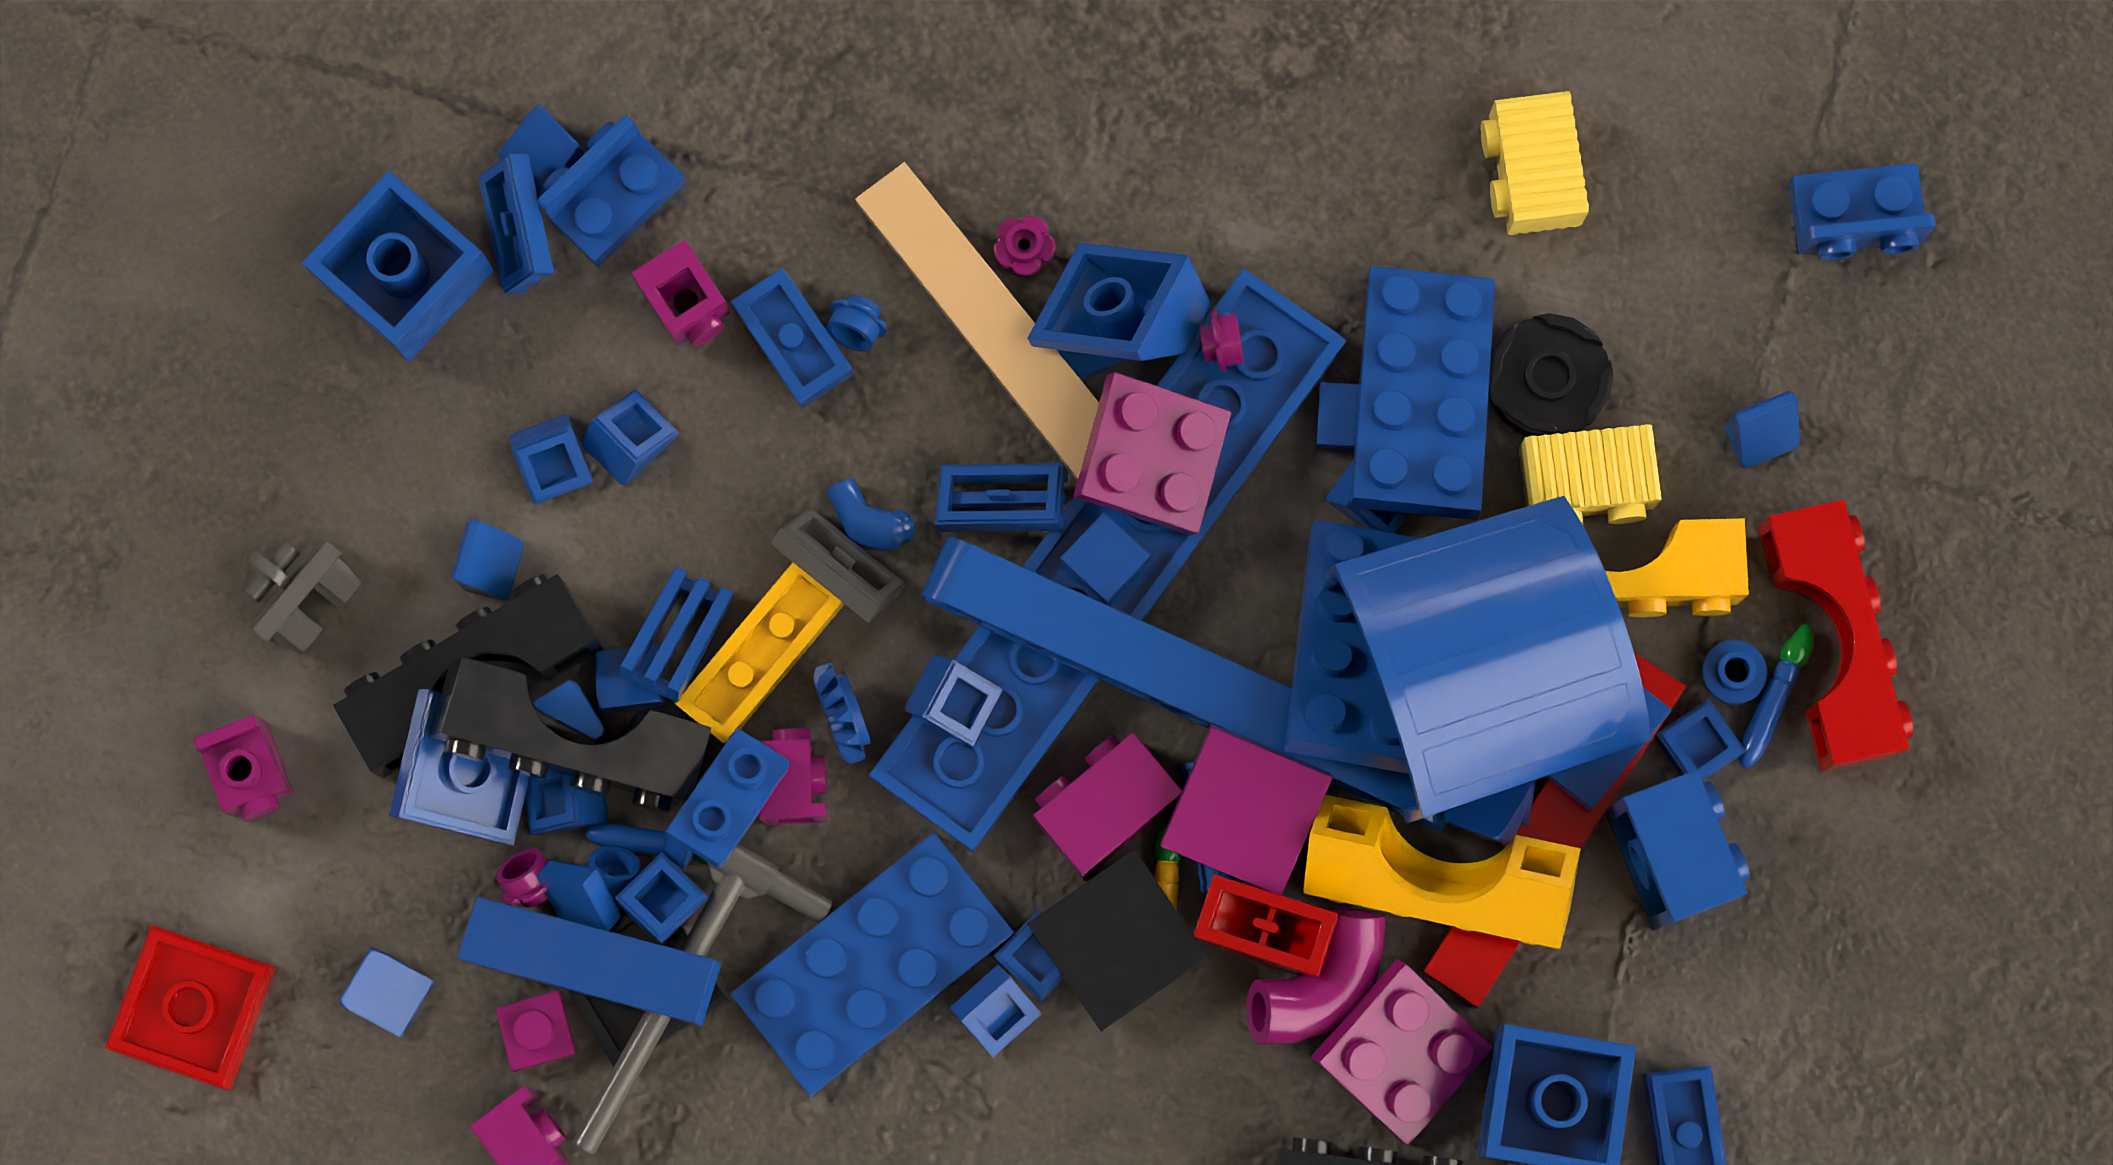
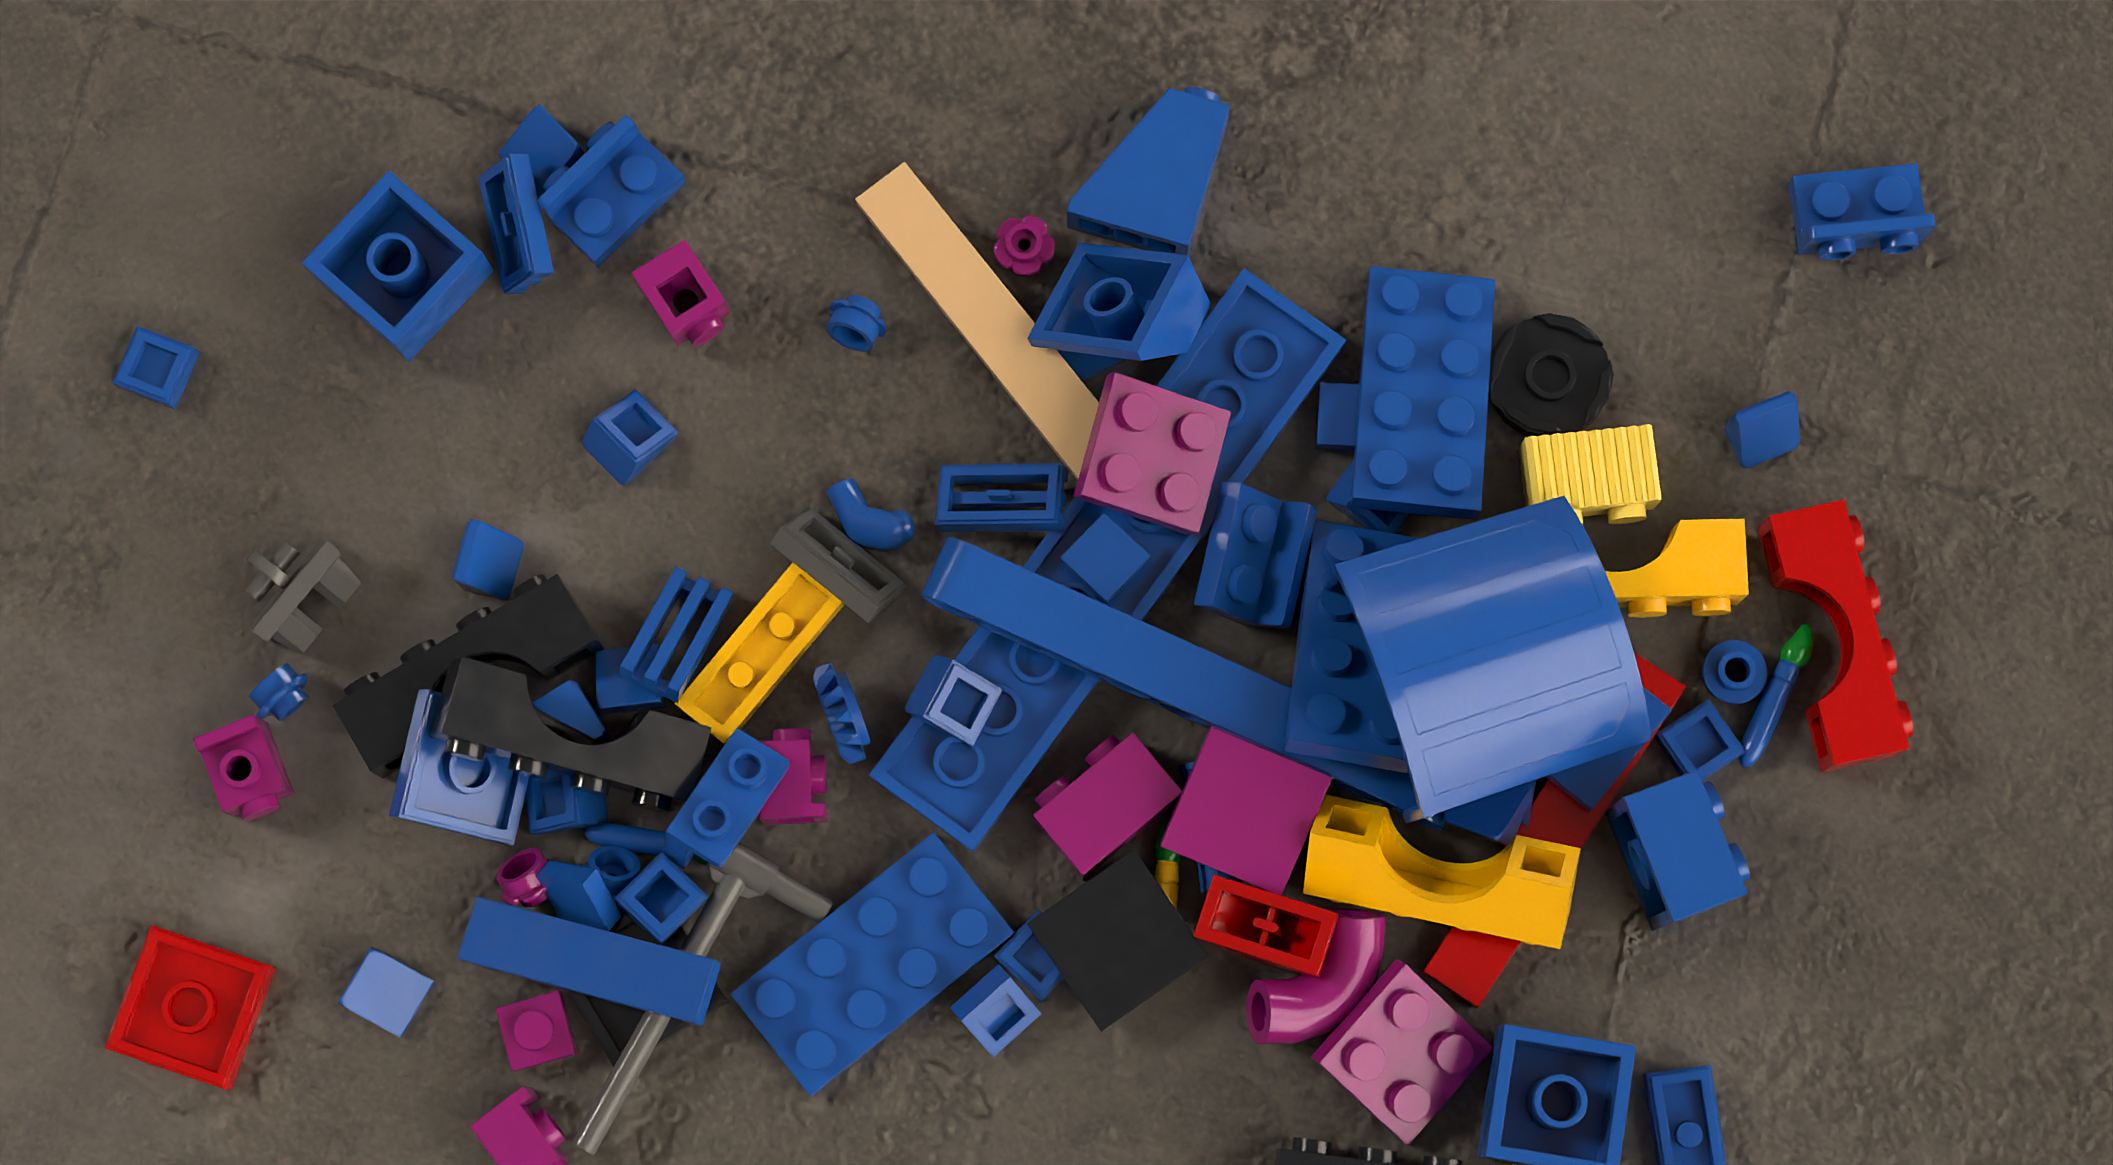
(156, 367): none -> blue tile
(280, 693): none -> blue plate
(550, 458): blue slope -> none
(792, 338): blue plate -> none
(1157, 176): none -> blue slope
(1222, 340): magenta plate -> none
(1255, 557): none -> blue bracket
(1536, 163): light yellow brick -> none

